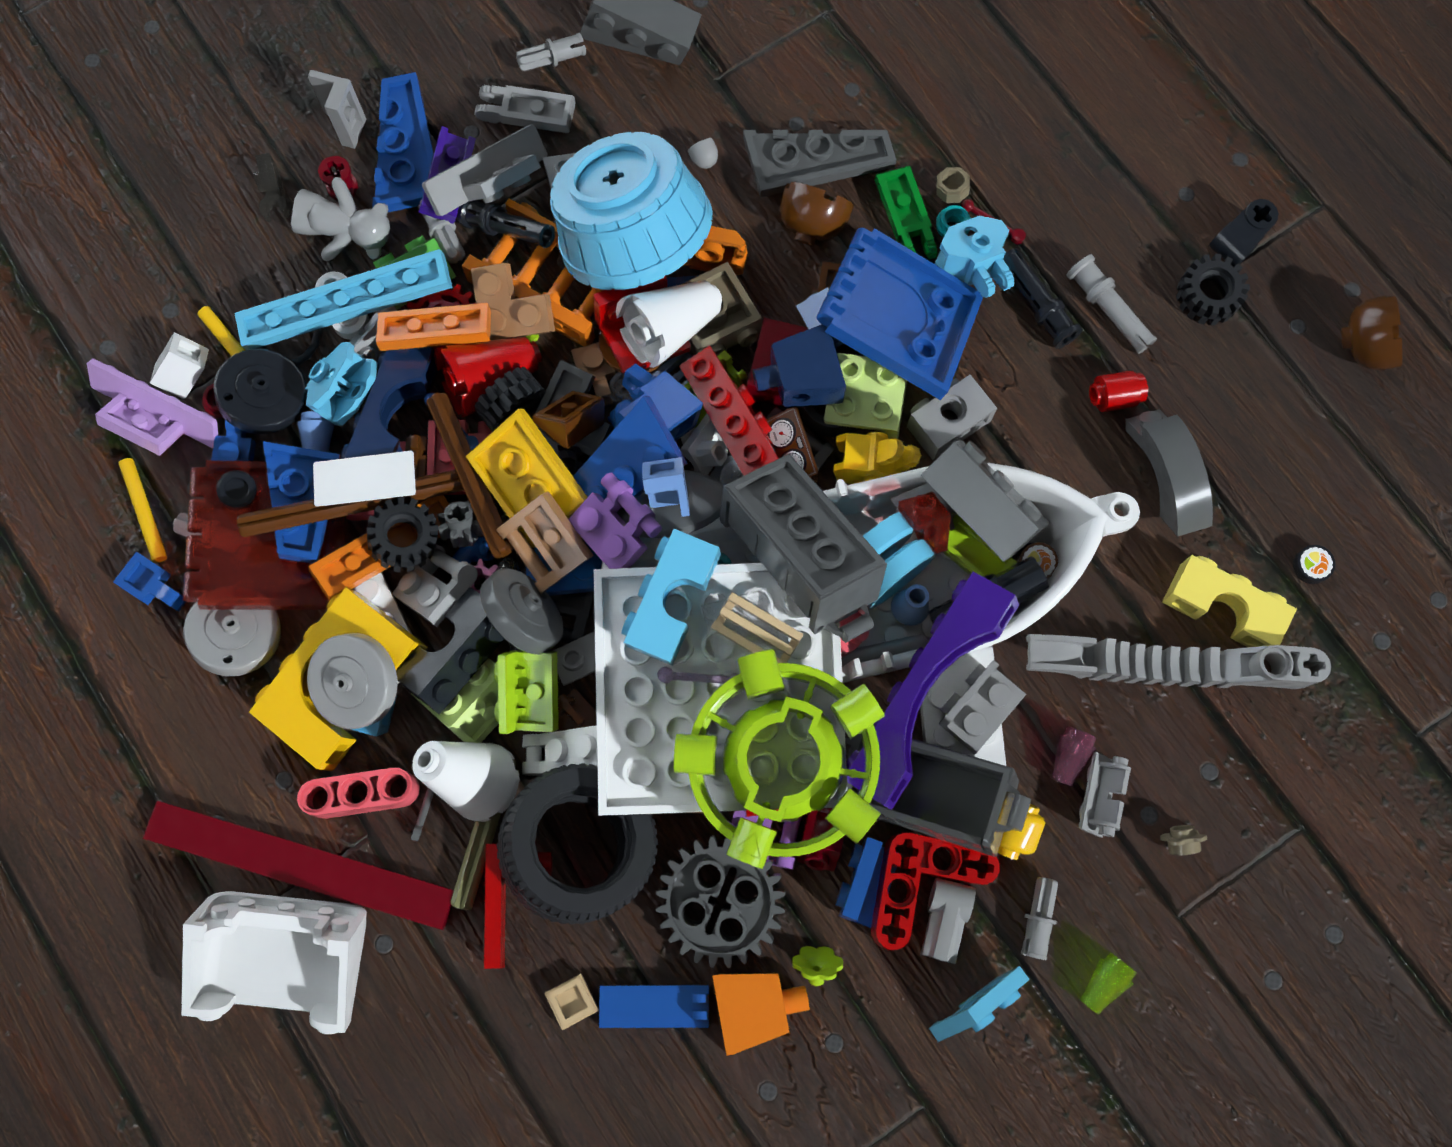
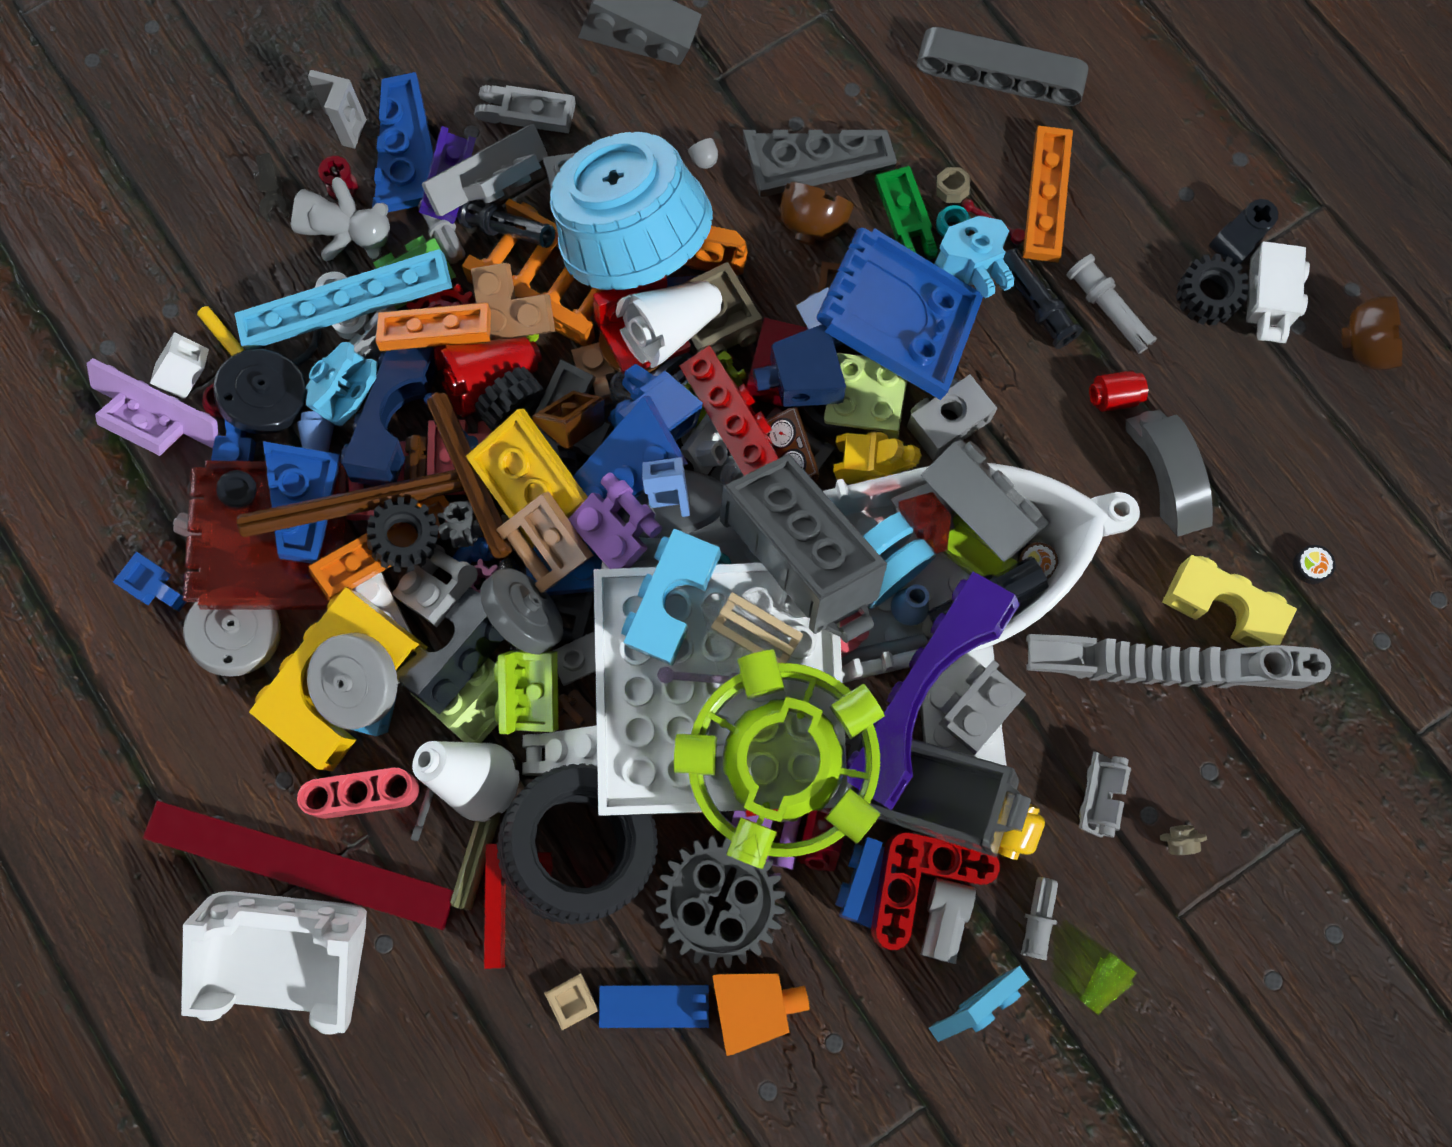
(142, 510): yellow bar -> none
(364, 478): white sticker -> none
(550, 52): light grey axle -> none
(817, 964): lime plant -> none
(1002, 66): none -> dark grey beam
(1048, 194): none -> orange plate
(1072, 755): clear pink cone -> none
(1276, 289): none -> white brick

